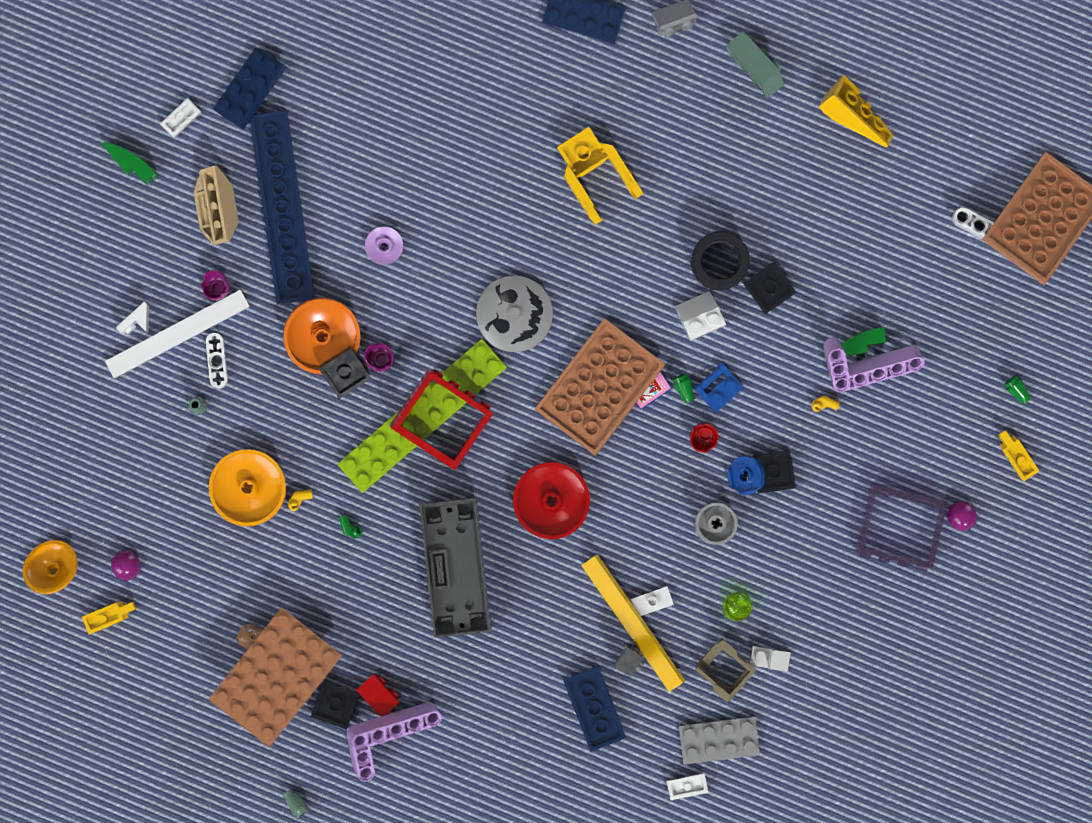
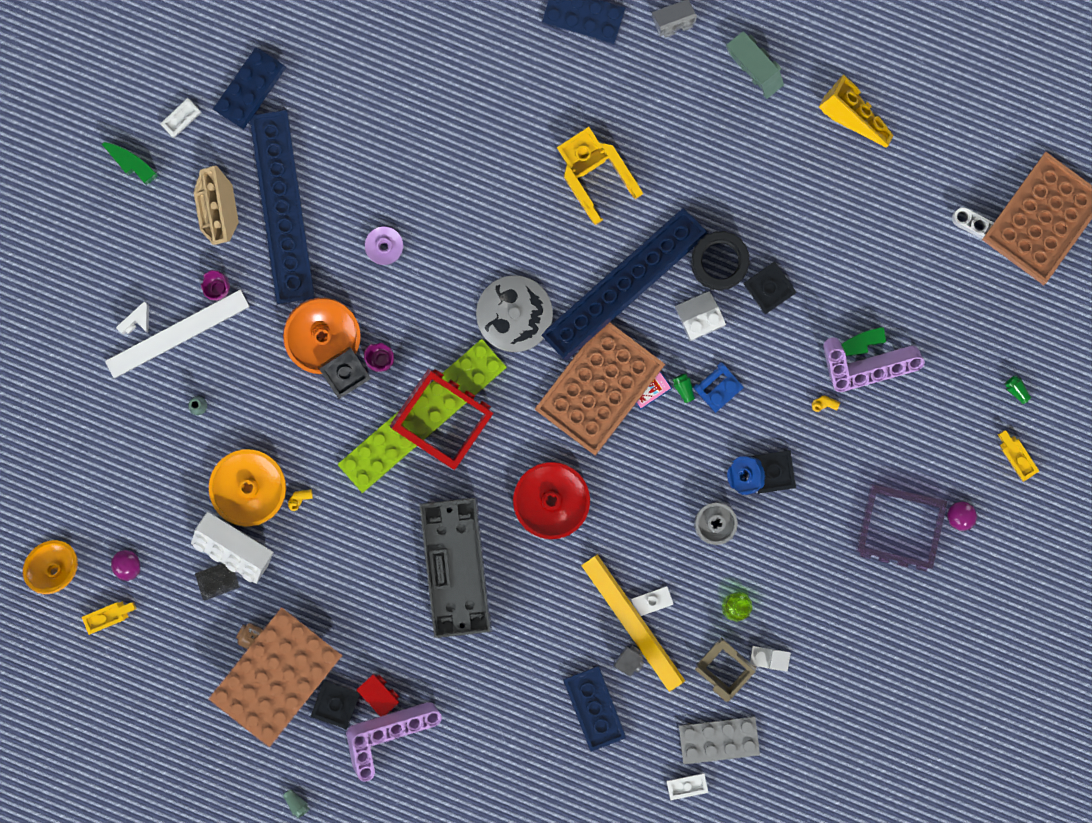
(213, 375): white beam -> none
(216, 581): none -> clear smoke plate
(231, 548): none -> white brick
(349, 529): green arm -> none
(624, 284): none -> dark blue plate
(704, 437): red hair -> none

